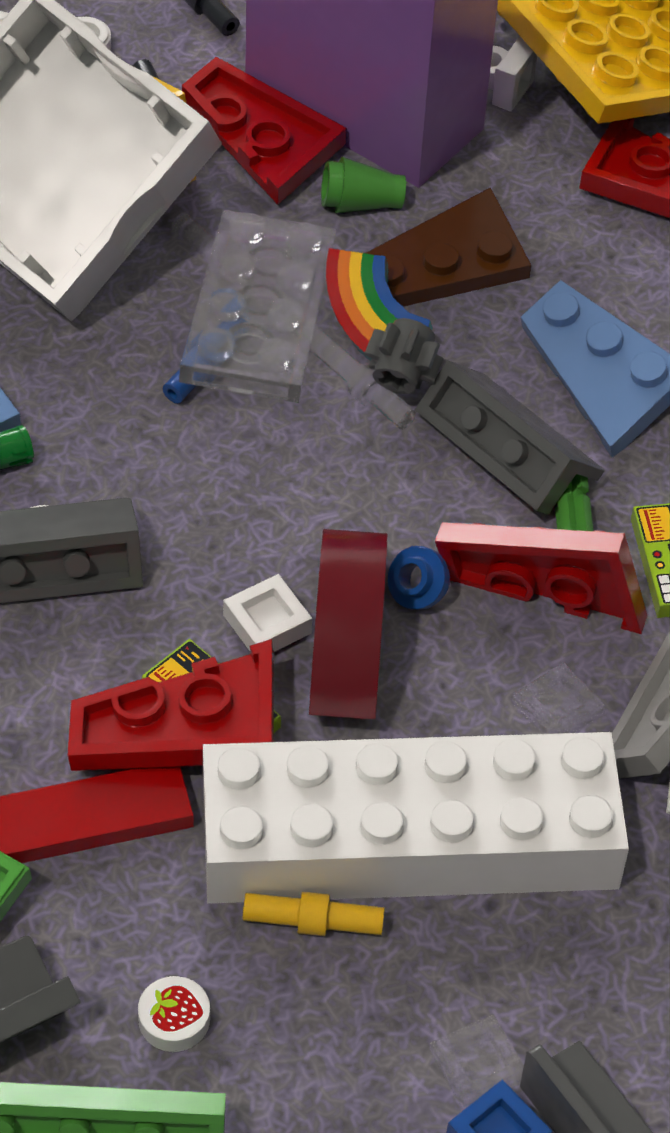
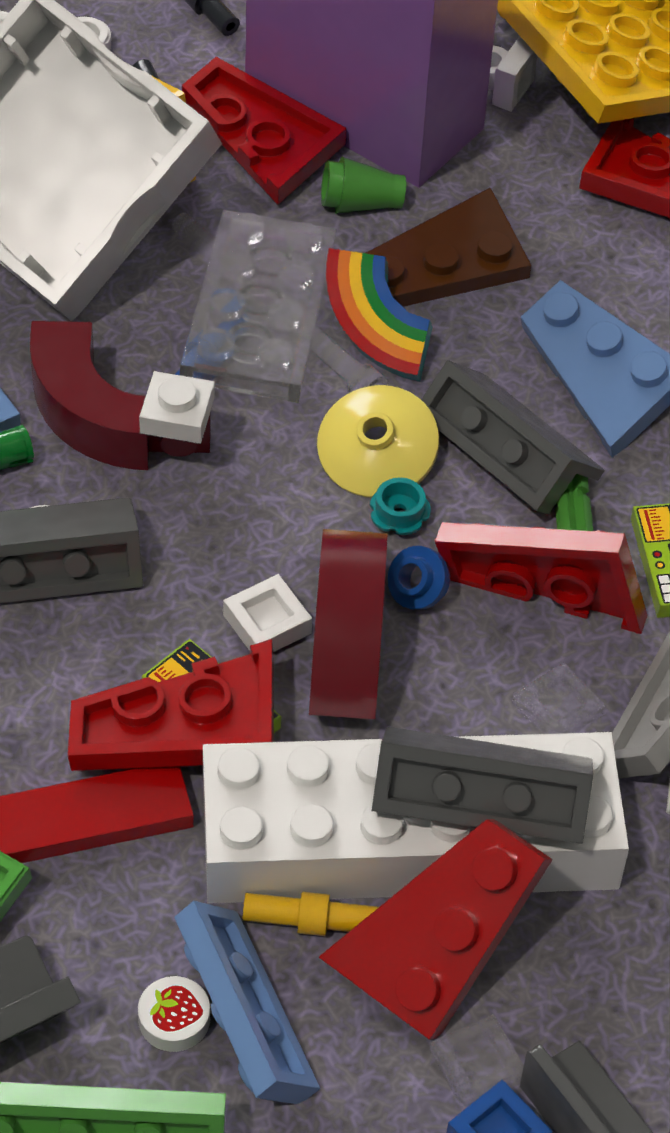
(85, 407): none -> dark red arch
(177, 407): none -> white plate
(246, 1004): none -> medium blue plate
(365, 463): none -> light yellow dish
(400, 494): none -> teal plate
(404, 356): dark grey gear -> none
(441, 928): none -> red wing
(482, 780): none -> dark grey panel

